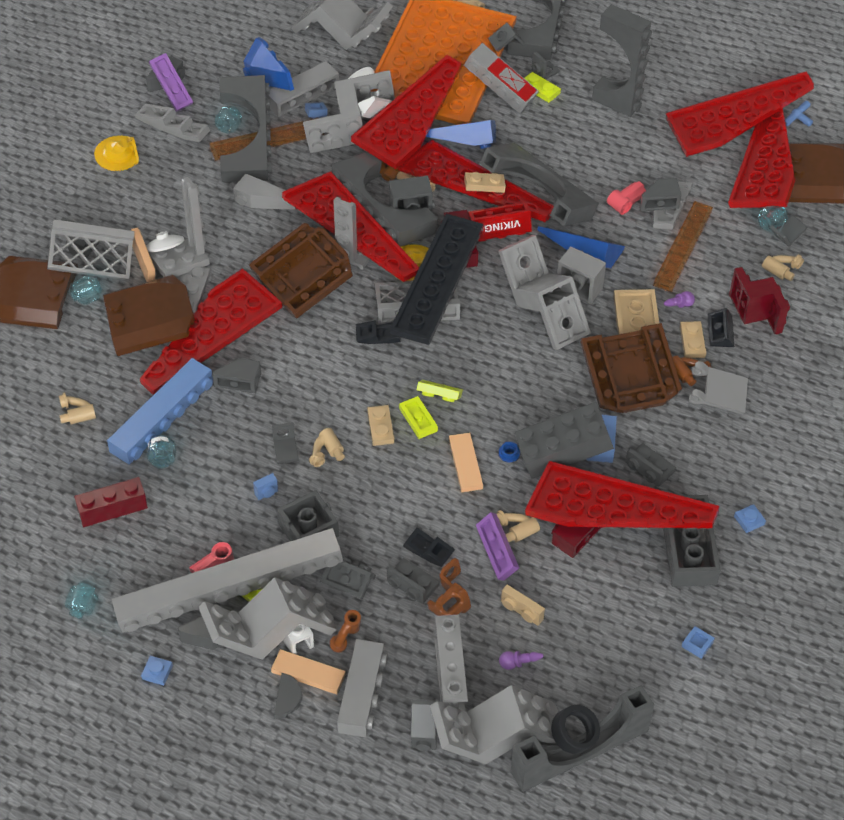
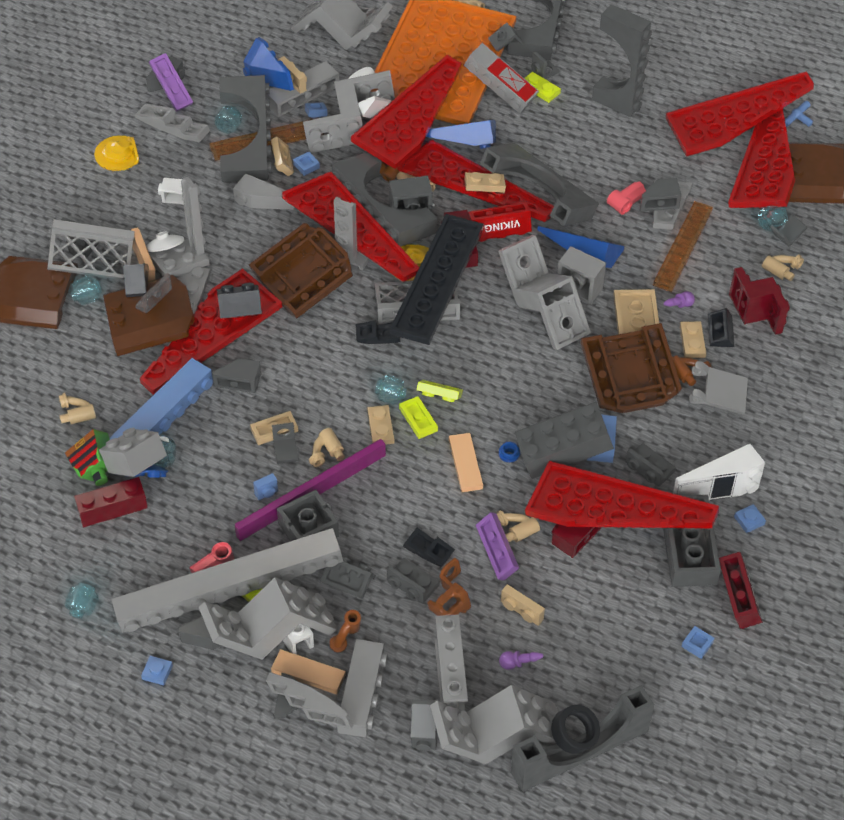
(87, 458): none -> torso
(132, 452): none -> light grey brick
(136, 279): none -> slope
(154, 471): none -> blue dish
(155, 294): none -> clear slope
(171, 191): none -> white window
(239, 300): none -> brick
(263, 429): none -> tan plate
(282, 156): none -> tan plate
(298, 78): none -> tan plate
(306, 163): none -> medium blue plate
(315, 705): none -> light grey slope
(321, 483): none -> magenta tile
(390, 389): none -> clear light blue head
(724, 477): none -> white slope
(740, 590): none -> dark red brick

